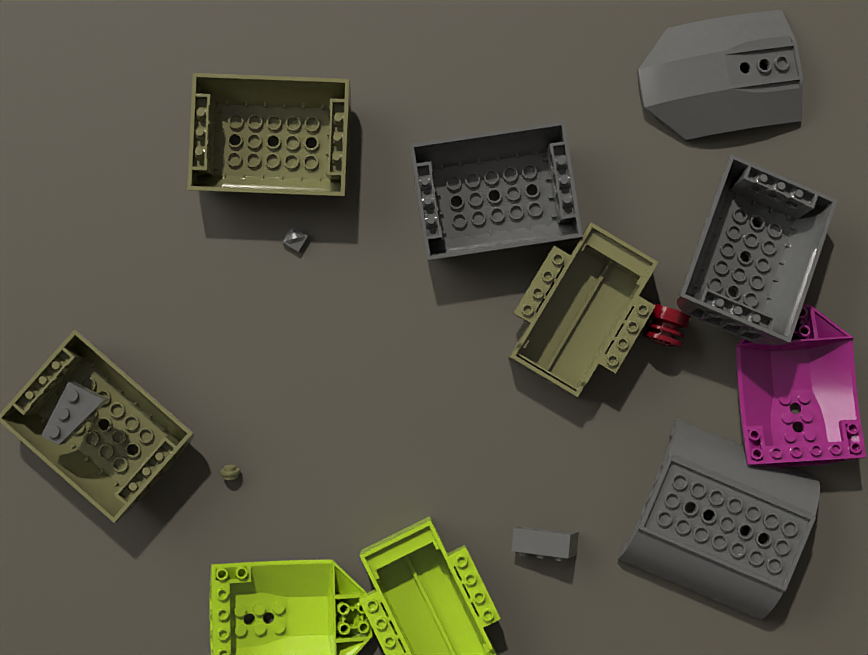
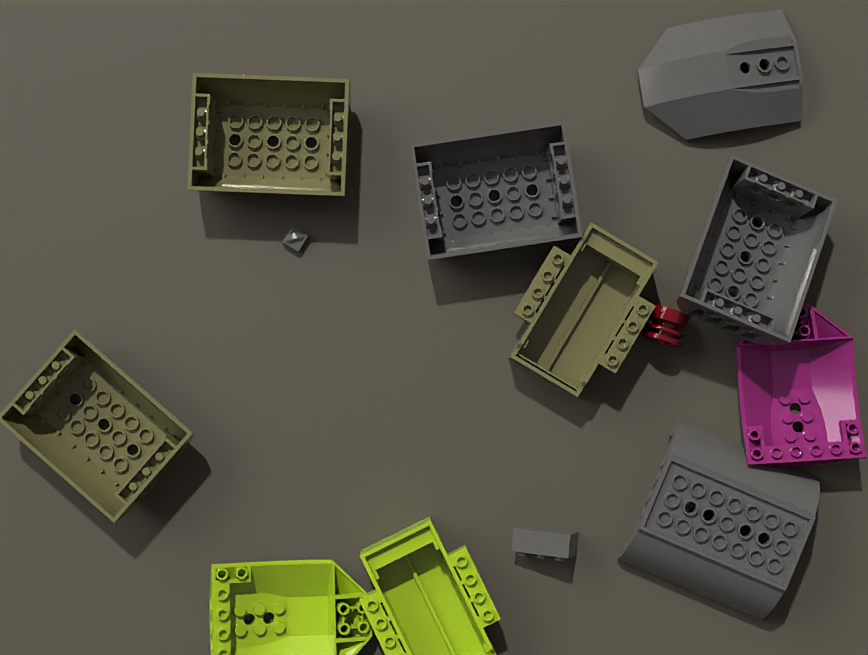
(72, 412): dark grey wedge -> none
(230, 472): olive plate -> none

